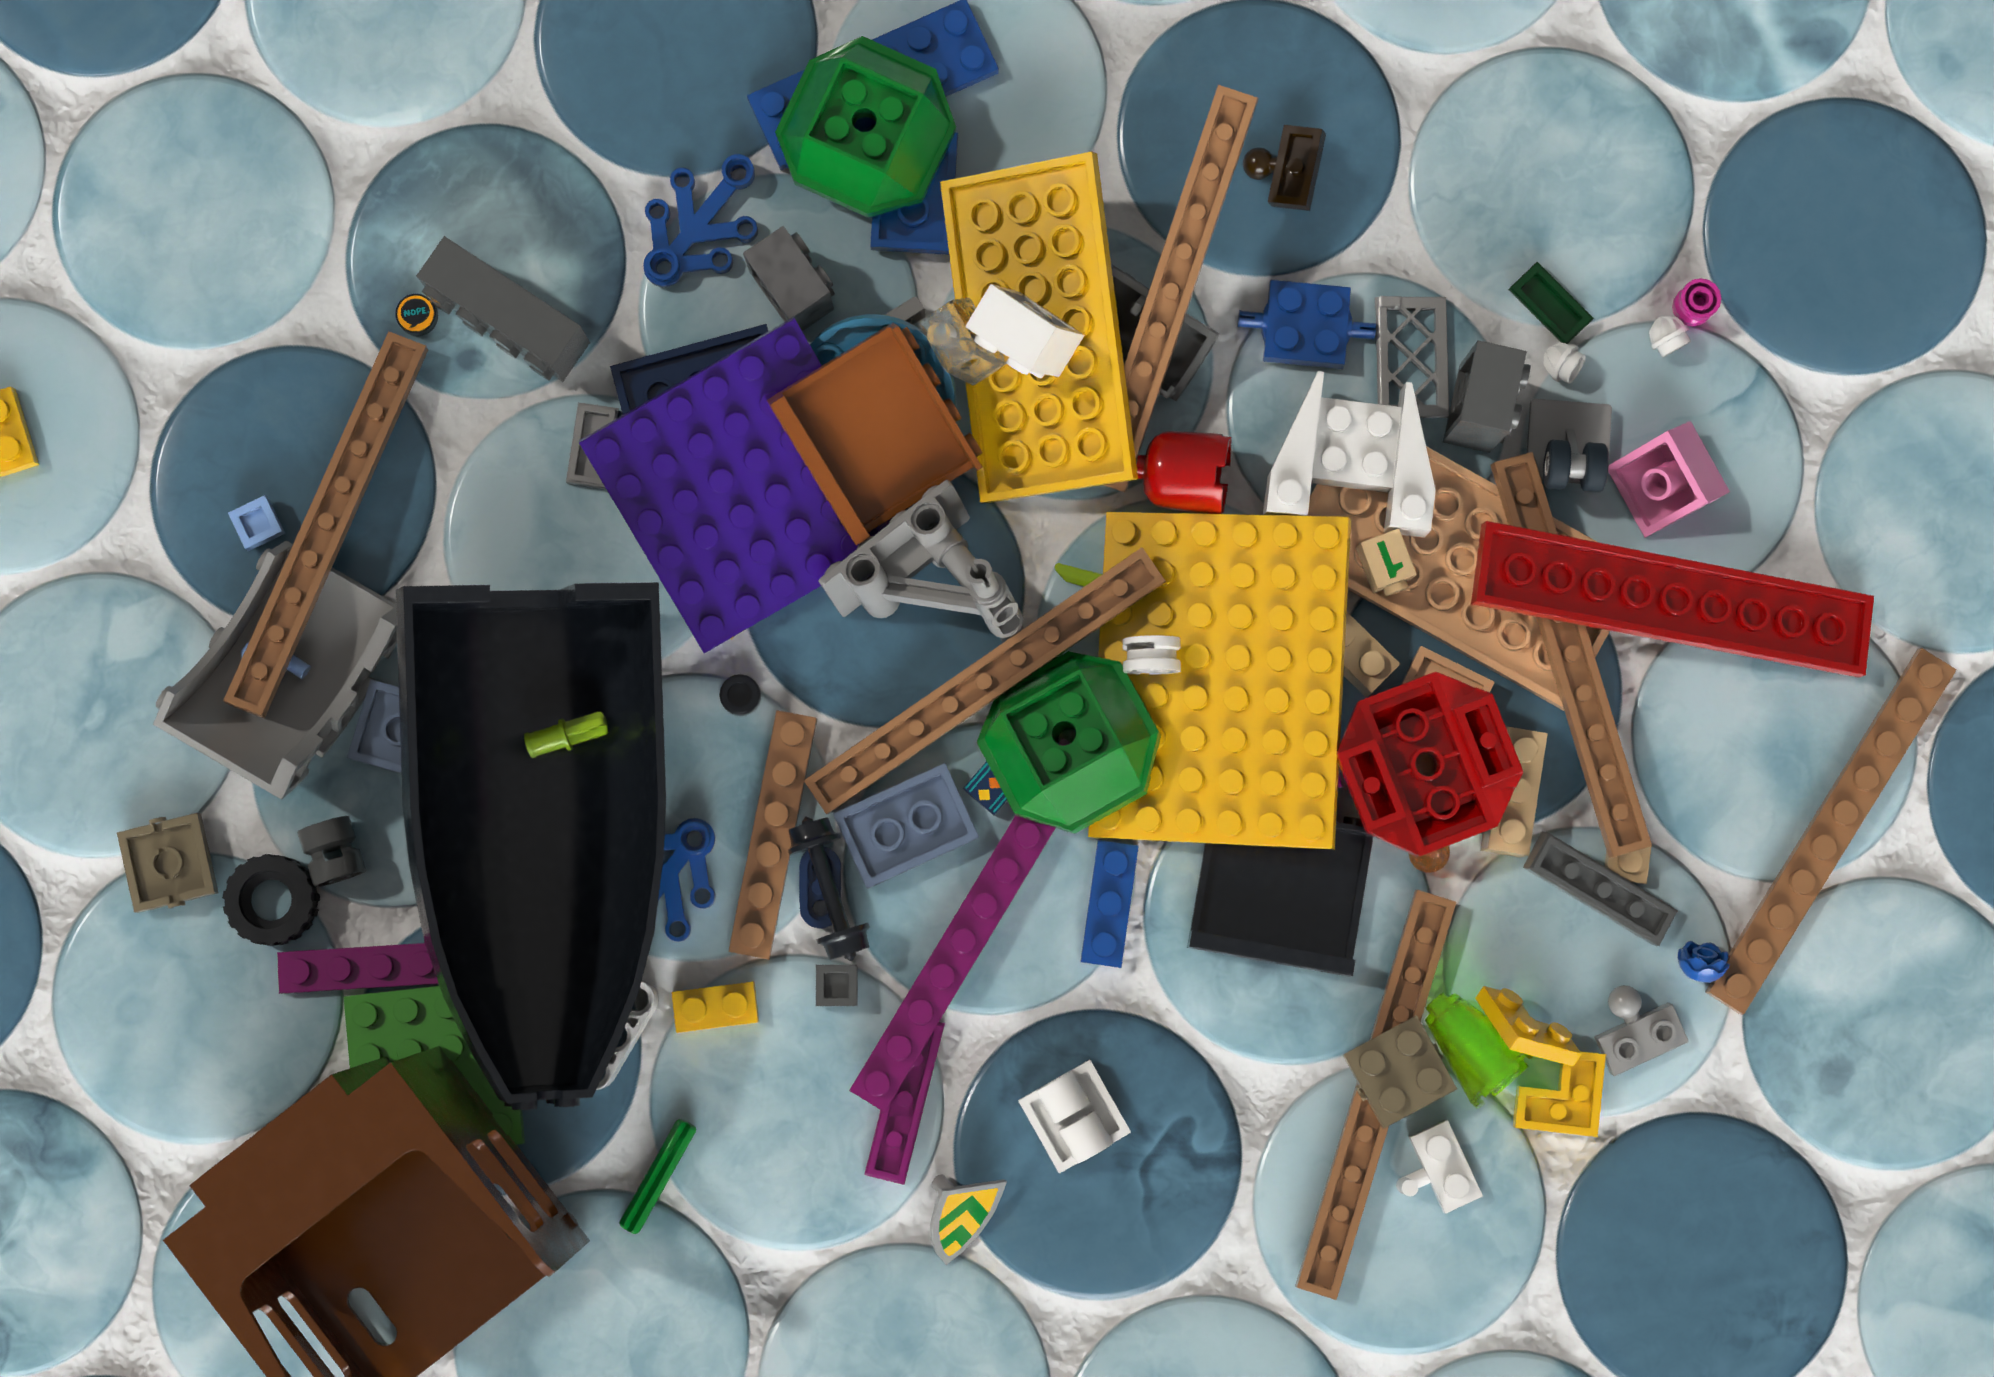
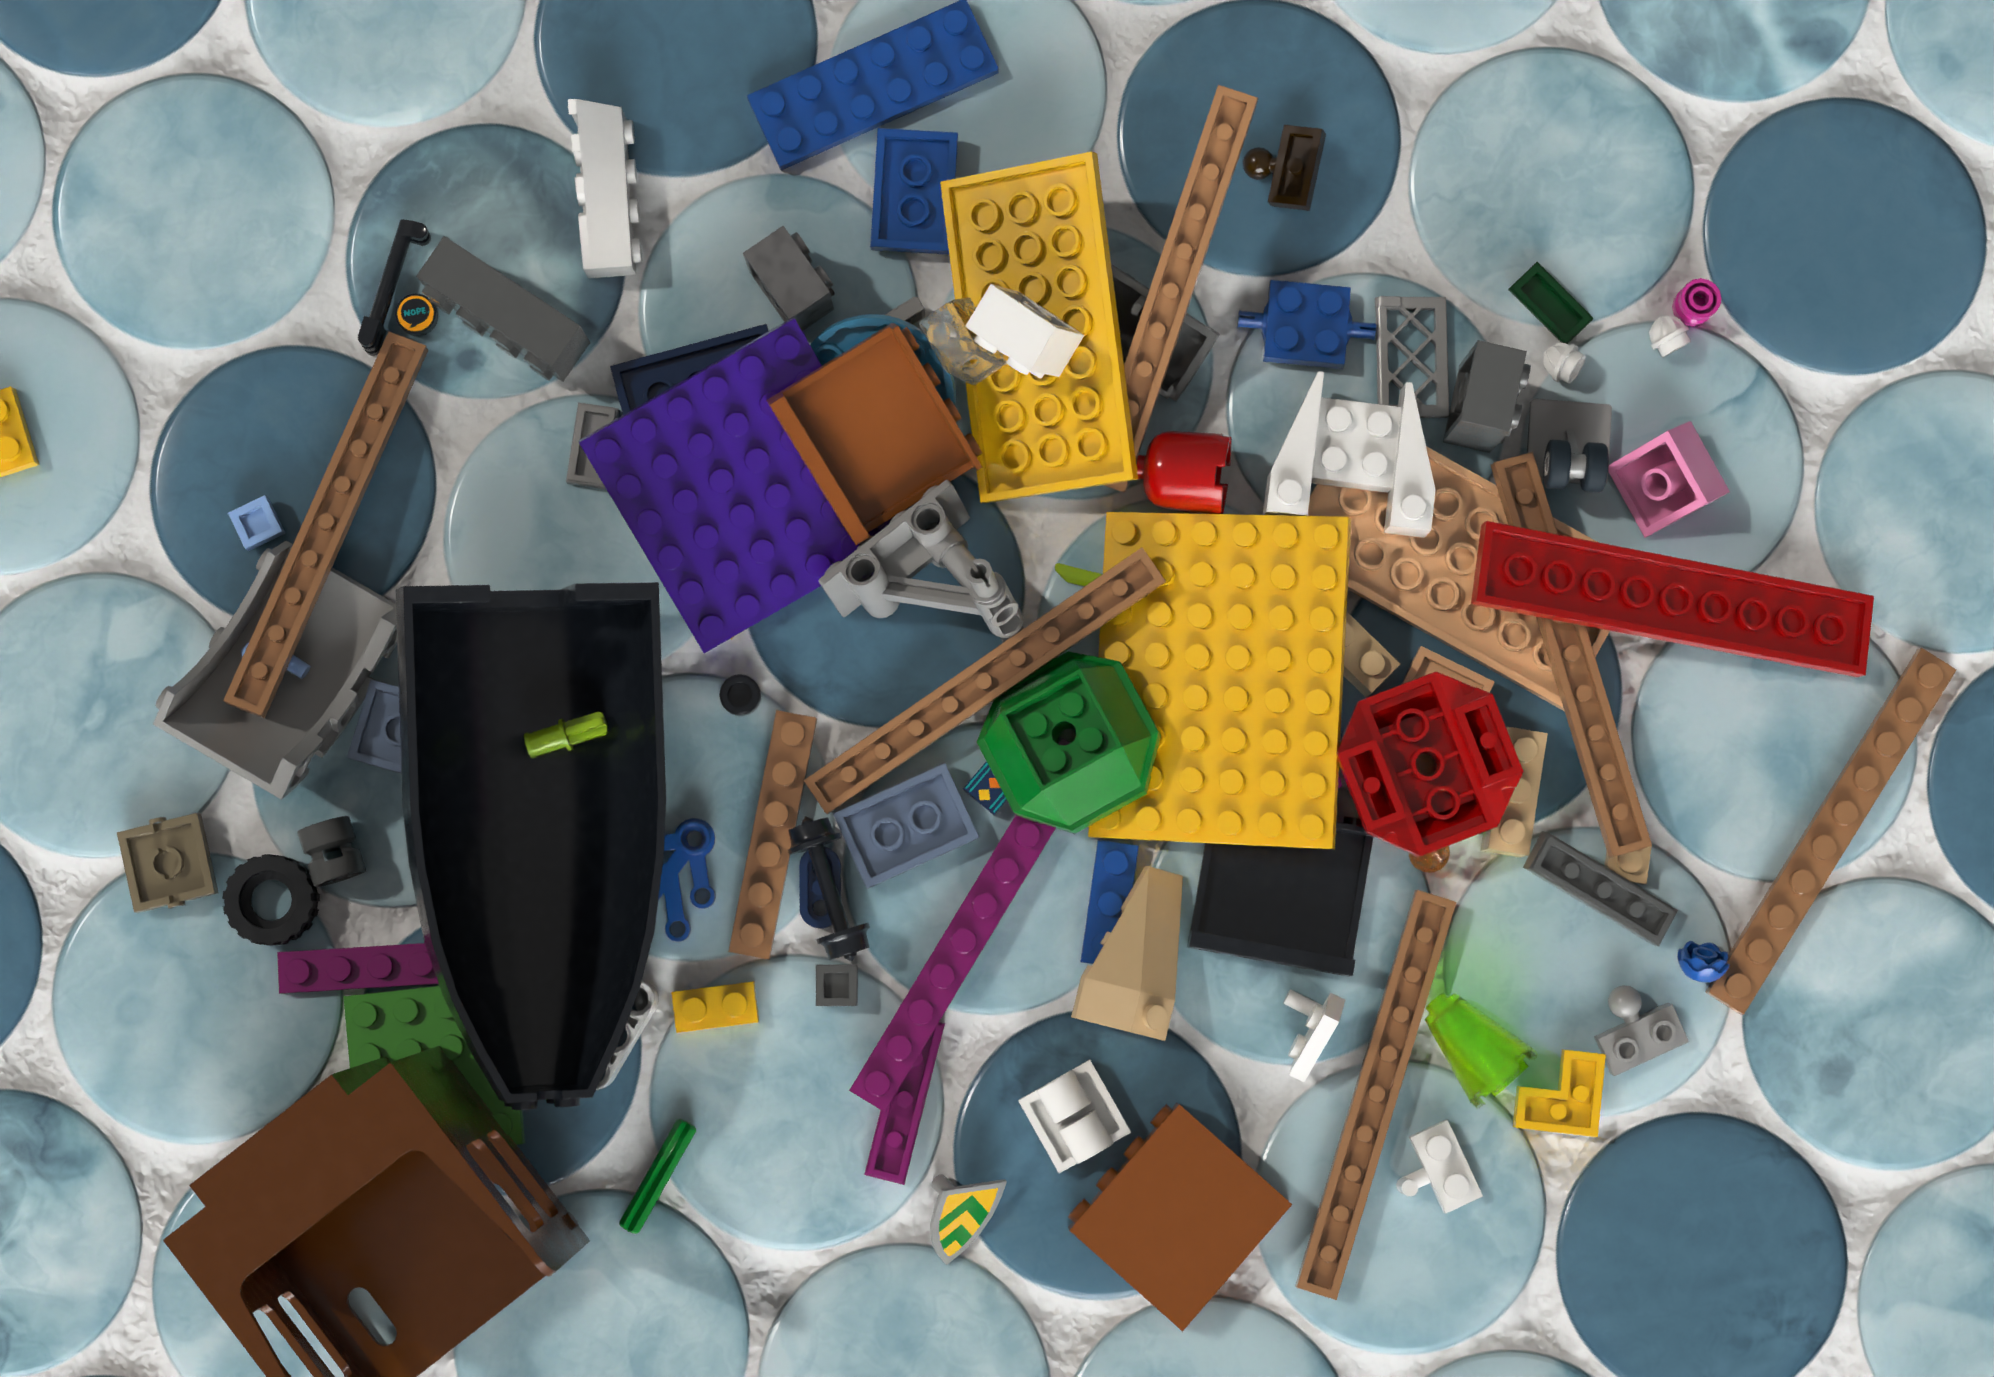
(372, 328): none -> black hinge
(605, 189): none -> white wedge
(696, 227): blue plant -> none
(872, 168): green piece -> none
(1137, 967): none -> tan wedge
(1151, 655): white wheel -> none
(1178, 1215): none -> dark orange panel
(1321, 1025): none -> white plate
(1386, 562): tan brick -> none
(1399, 1072): dark tan plate -> none
(1523, 1032): yellow plate -> none

